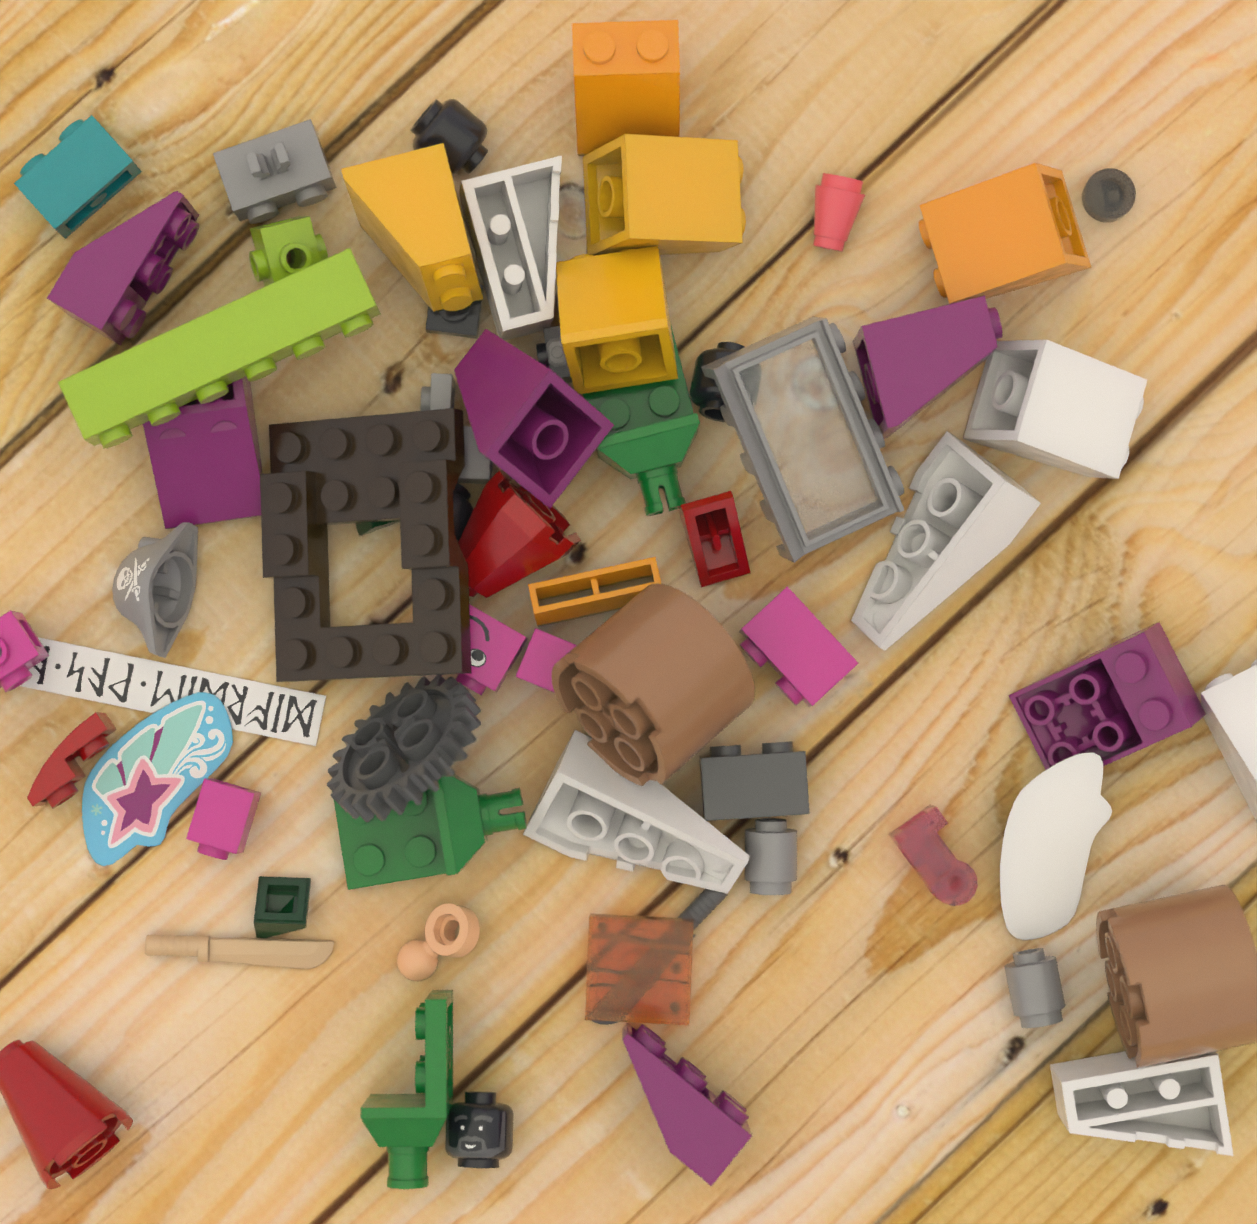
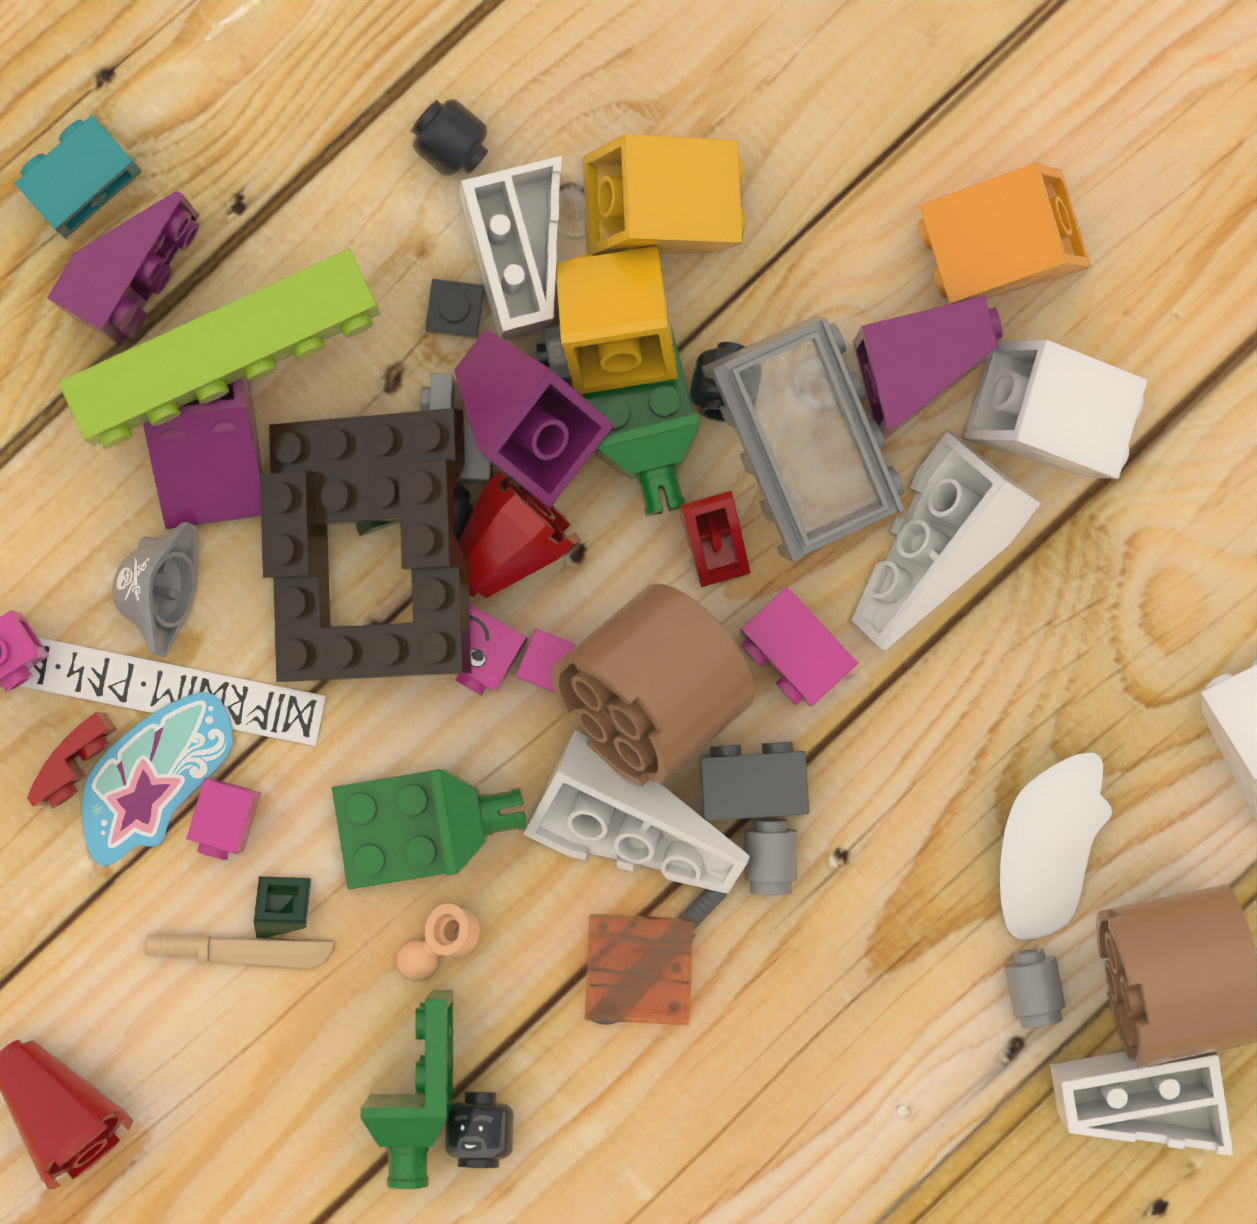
(275, 172): light grey brick -> none
(276, 240): lime brick -> none
(404, 748): dark grey gear -> none
(418, 223): yellow slope -> none
(593, 579): light orange piece -> none
(625, 80): light orange slope -> none
(695, 1123): magenta slope -> none
(836, 209): coral cone -> none
(932, 860): clear pink leg -> none
(1108, 195): clear smoke tile -> none
(1110, 701): magenta slope -> none

